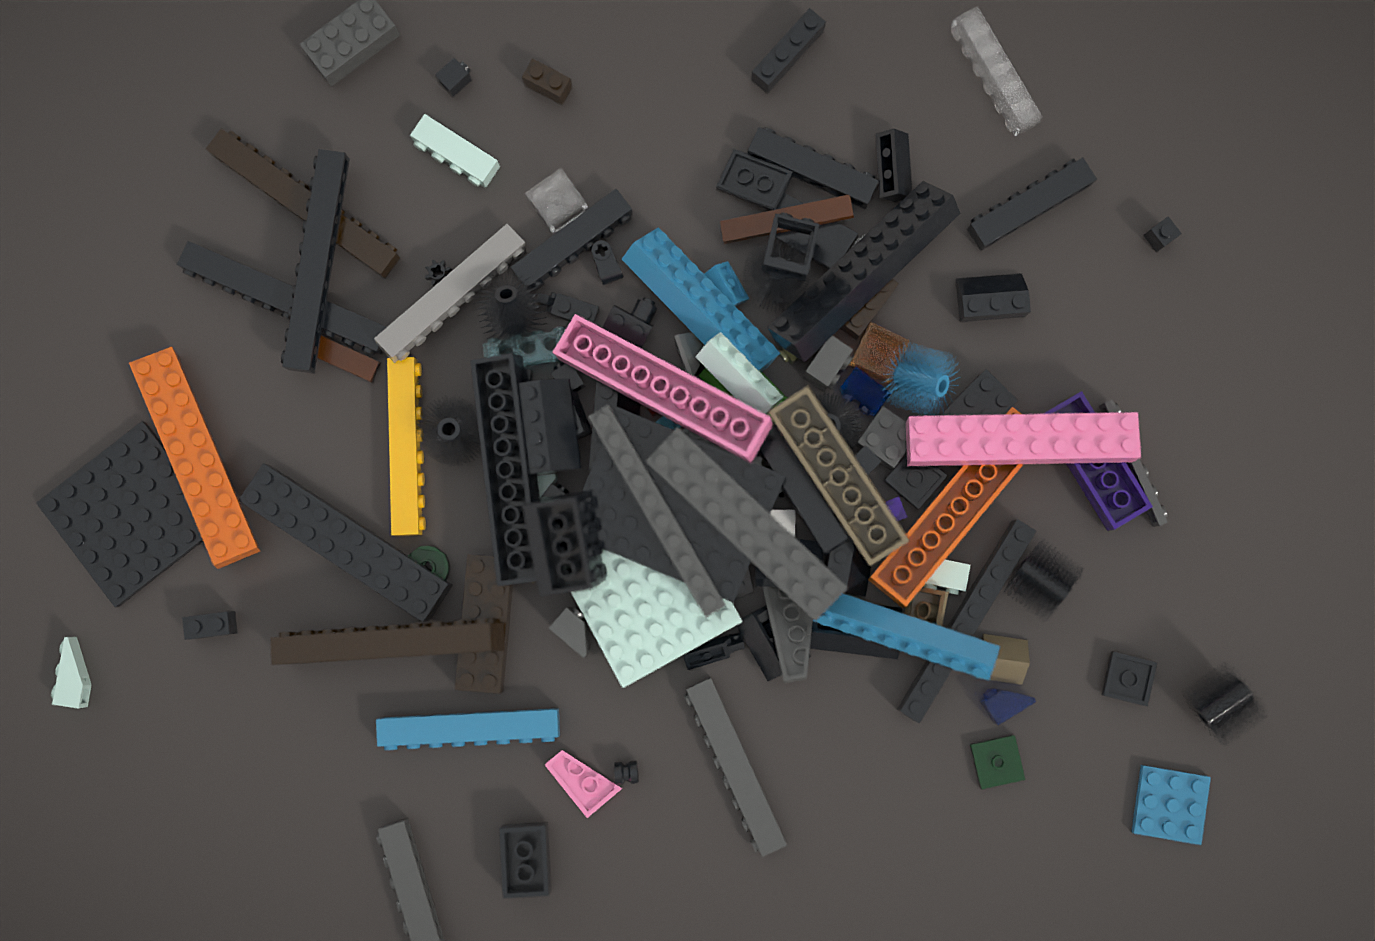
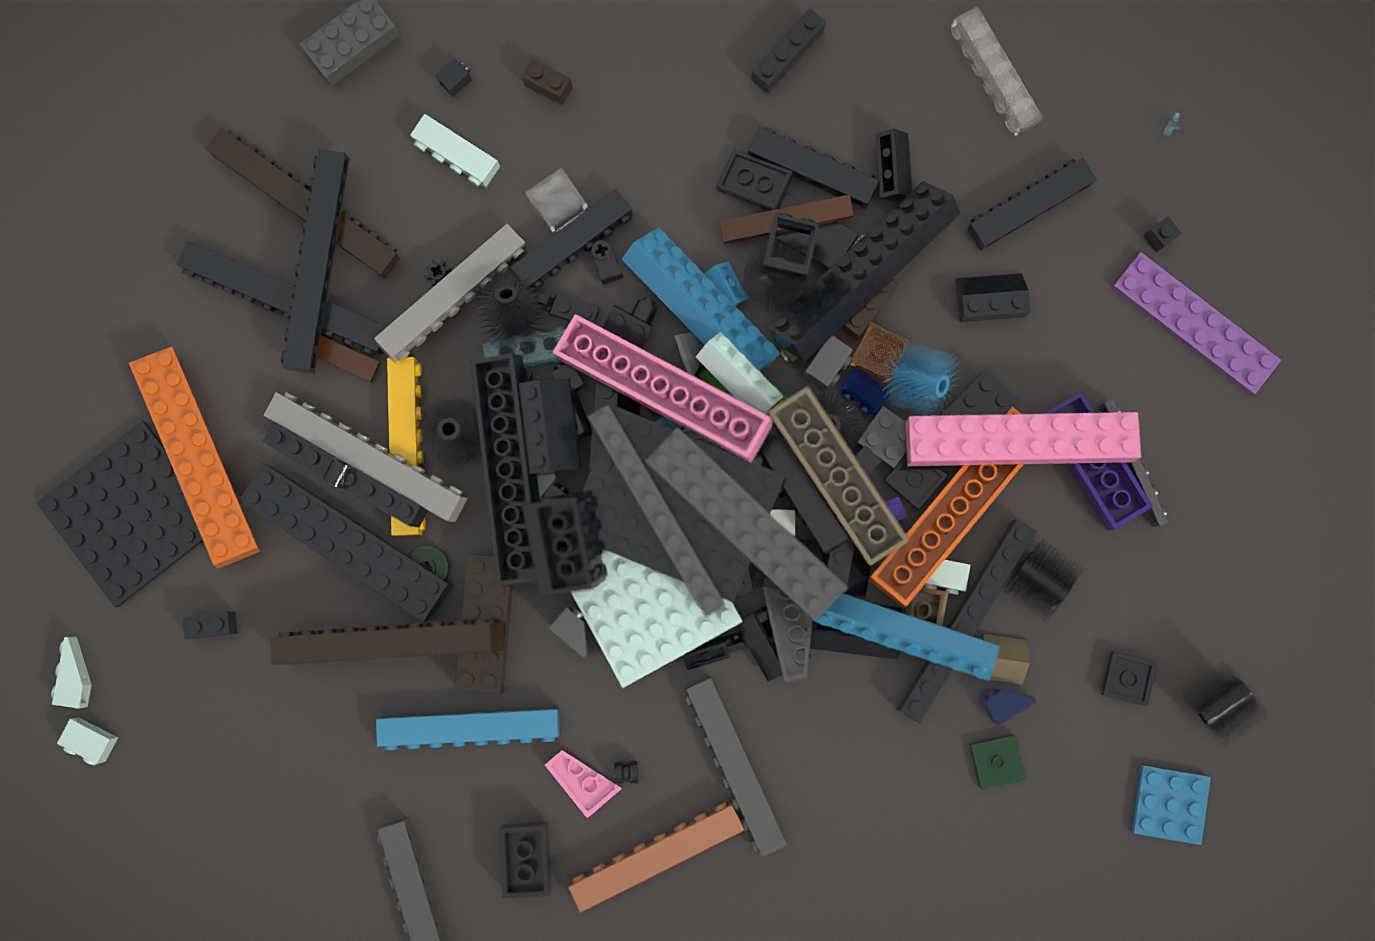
(87, 741): none -> light aqua brick
(345, 476): none -> black hinge
(366, 457): none -> light grey brick
(656, 856): none -> nougat brick
(1172, 124): none -> clear light blue piece
(1196, 323): none -> medium lavender plate

